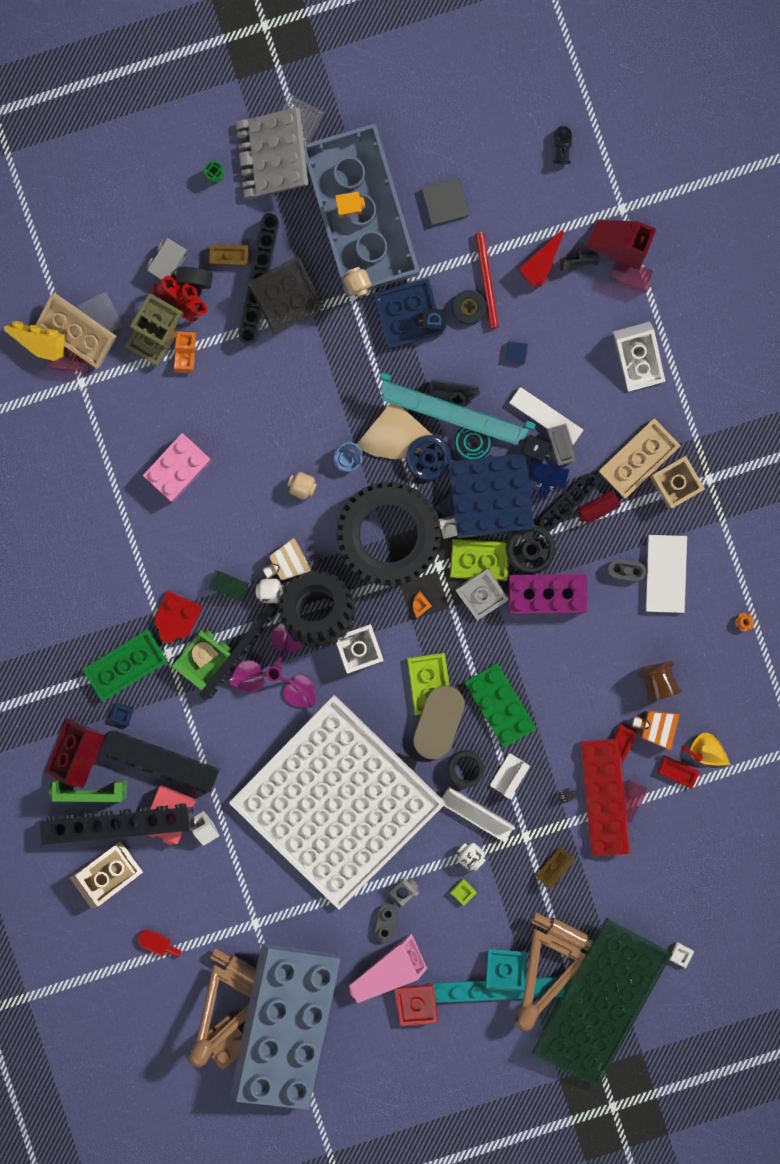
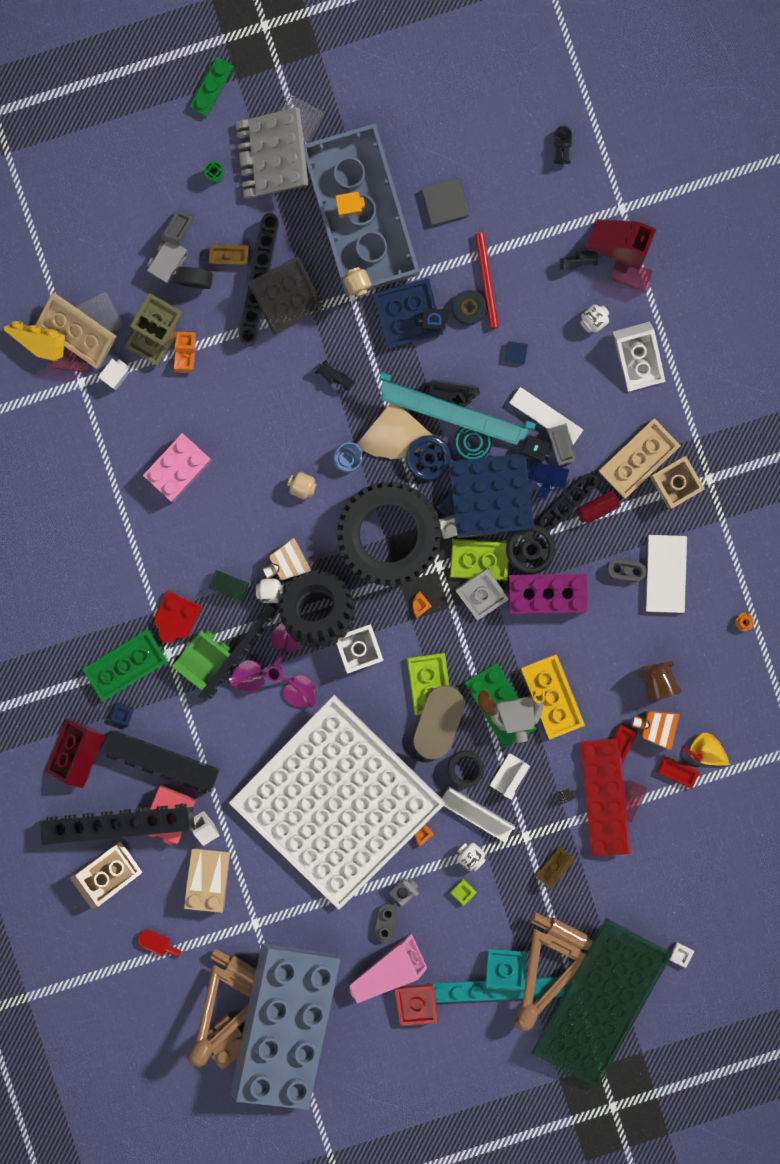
(114, 373): none -> white brick
(119, 793): bright green panel -> none
(177, 228): none -> dark grey tile
(178, 297): red axle -> none
(203, 653): tan piece -> none
(207, 880): none -> tan slope
(211, 87): none -> green plate
(331, 374): none -> black connector
(423, 835): none -> orange tile
(514, 714): none -> light grey torso
(539, 265): red slope -> none
(559, 707): none -> yellow plate
(594, 318): none -> white head

